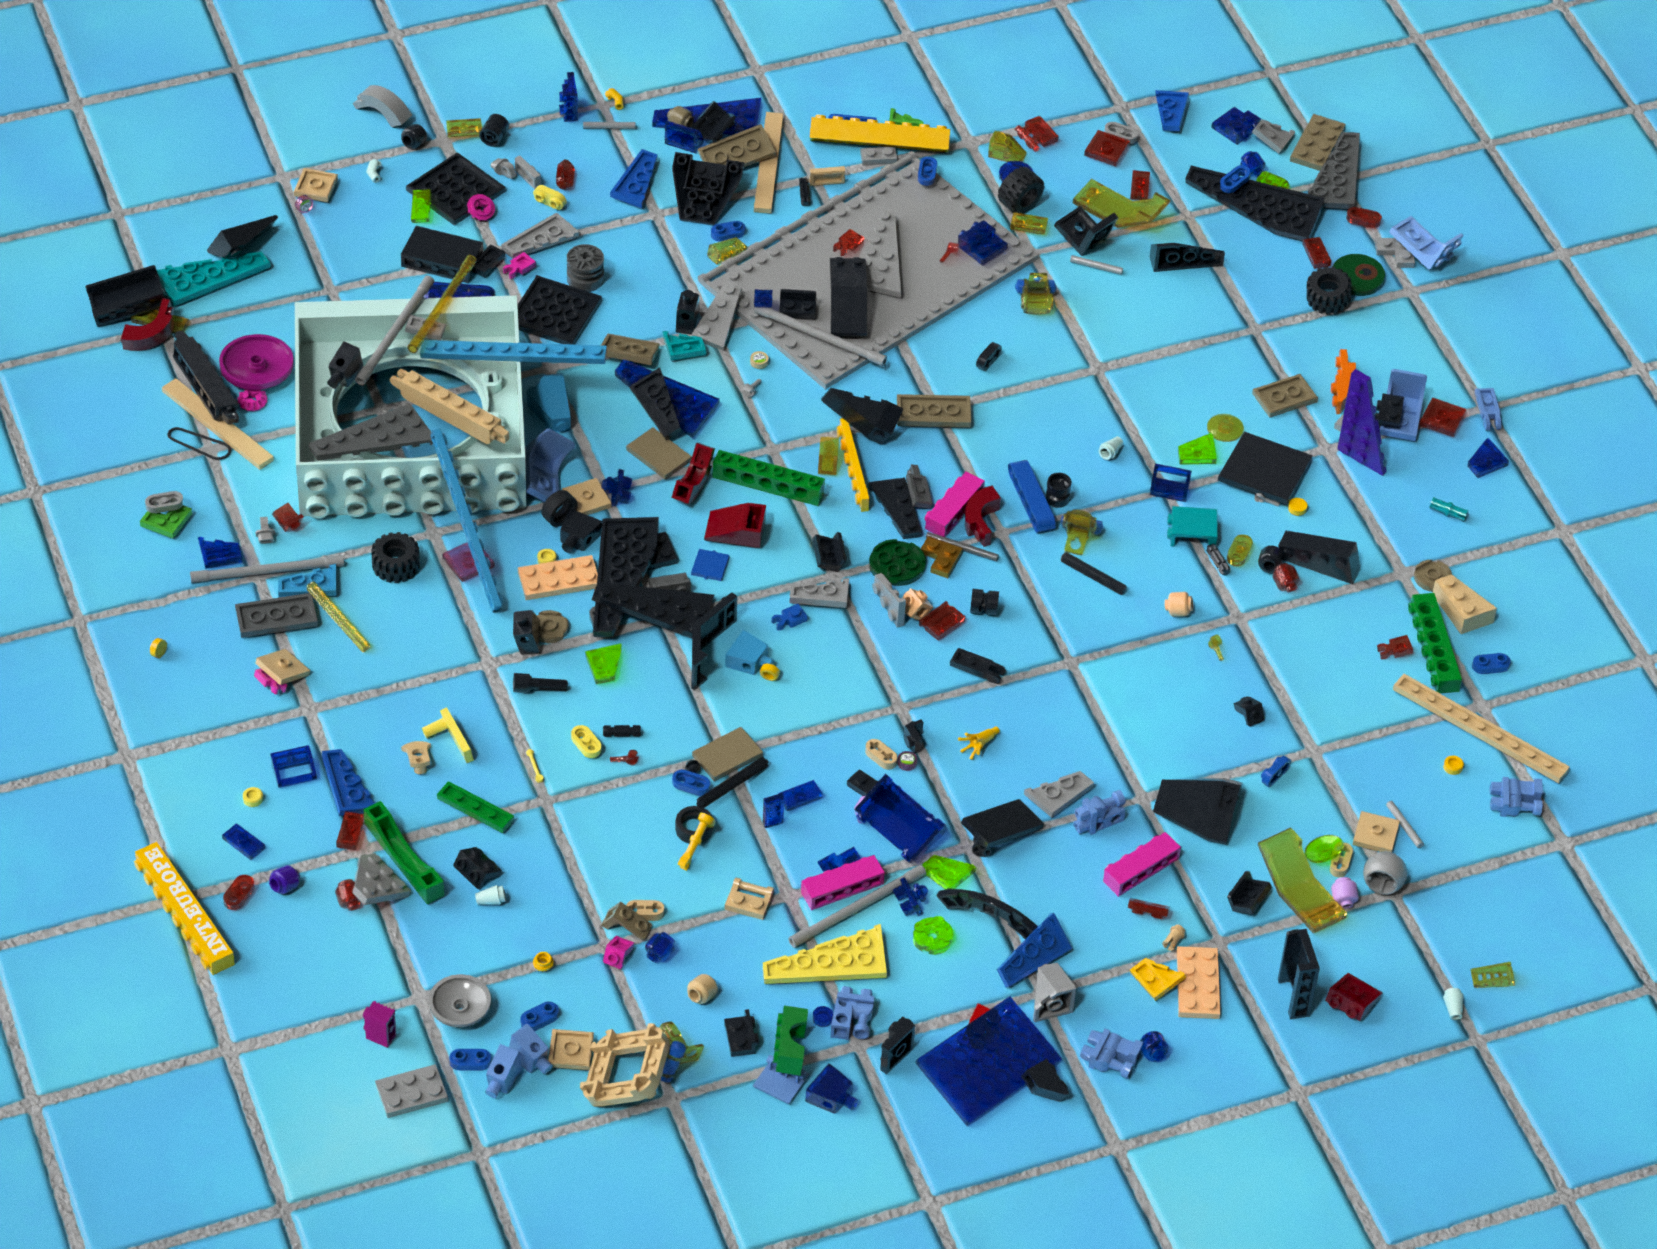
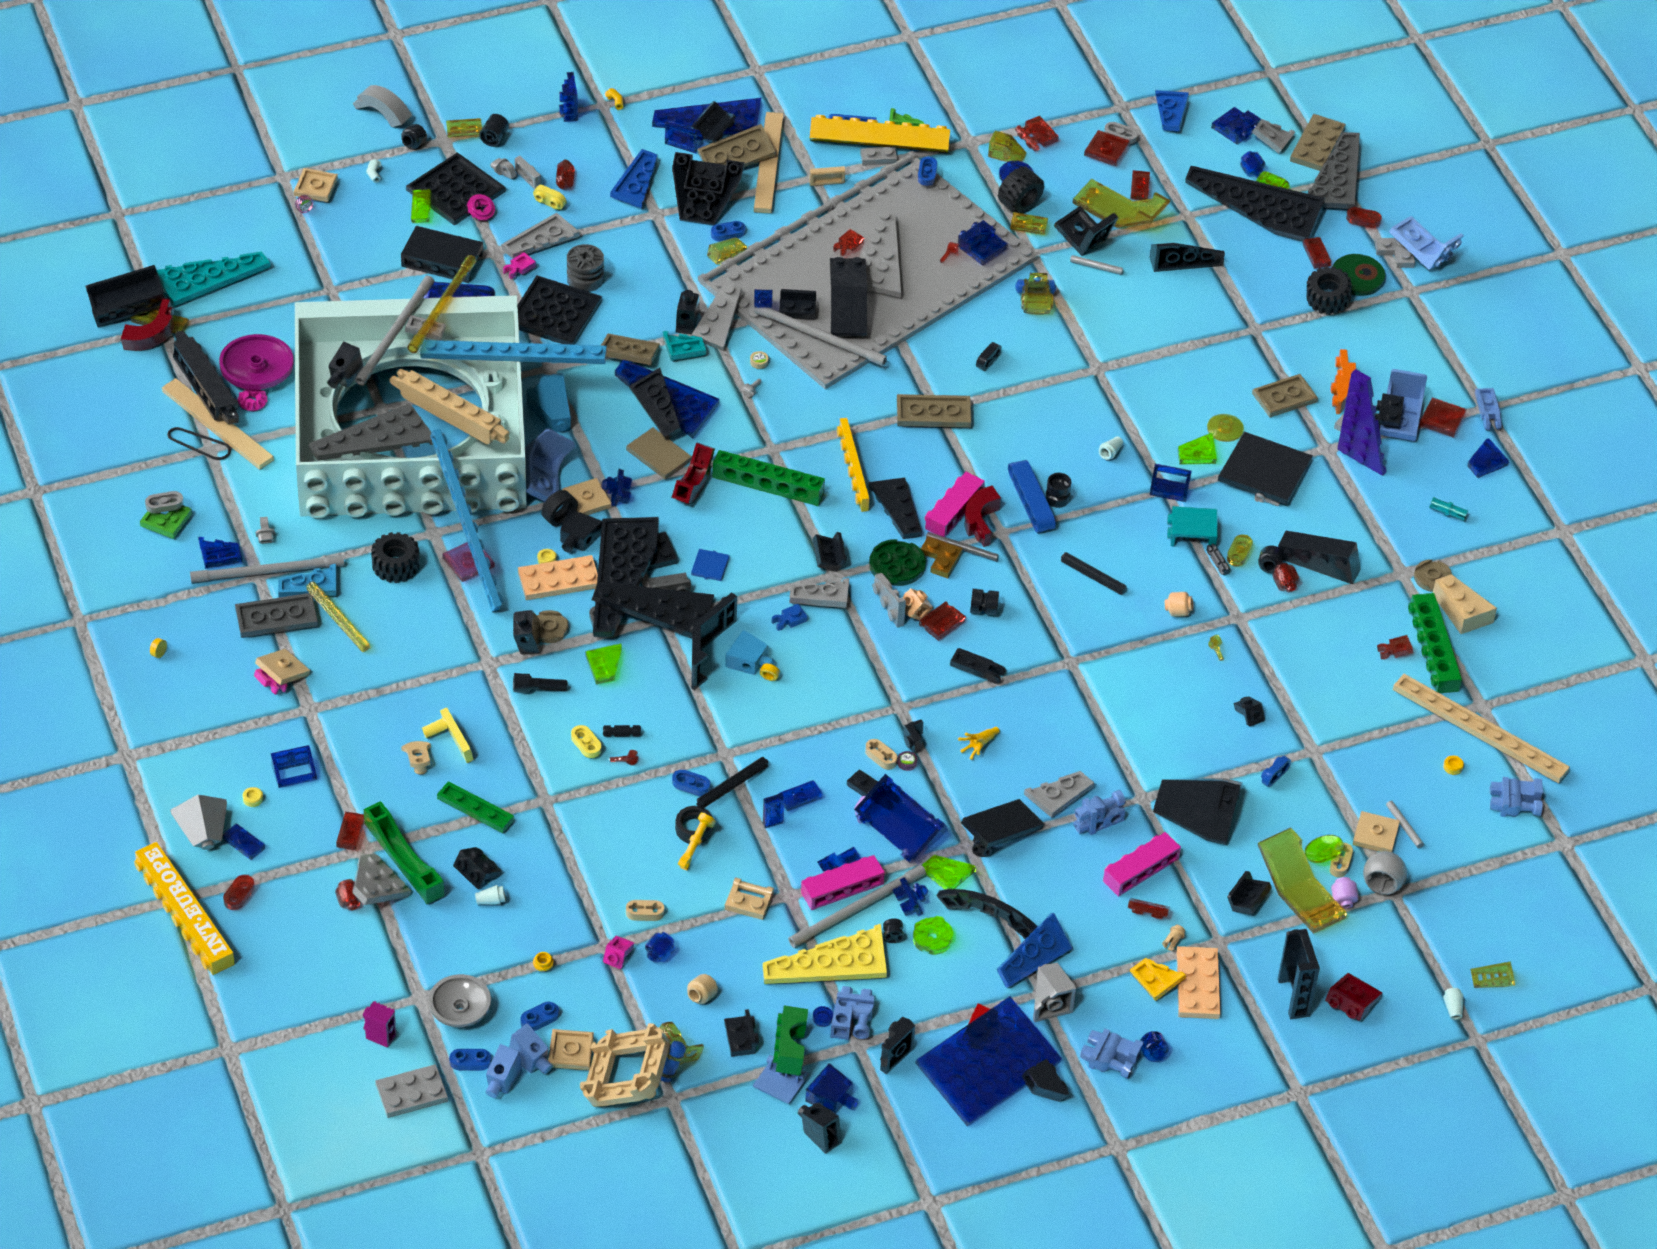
(201, 820): none -> light grey slope
(235, 239): black wedge -> none
(284, 879): dark purple head -> none
(287, 517): clear red bracket -> none
(345, 784): blue wing -> none
(488, 260): black plate -> none
(539, 778): light yellow hinge -> none
(608, 125): light grey bar -> none
(628, 919): dark tan bracket -> none
(680, 116): dark tan head -> none
(693, 766): black hinge -> none
(727, 754): dark tan tile -> none
(737, 524): dark red slope -> none
(804, 191): black axle -> none
(821, 1126): none -> black torso
(828, 455): clear yellow slope -> none
(870, 417): black wedge -> none
(893, 930): none -> black wheel
(918, 488): dark grey hinge -> none
(1079, 525): clear yellow piece -> none
(1232, 181): blue plate -> none
(1297, 506): yellow tile -> none
(1491, 663): blue plate -> none

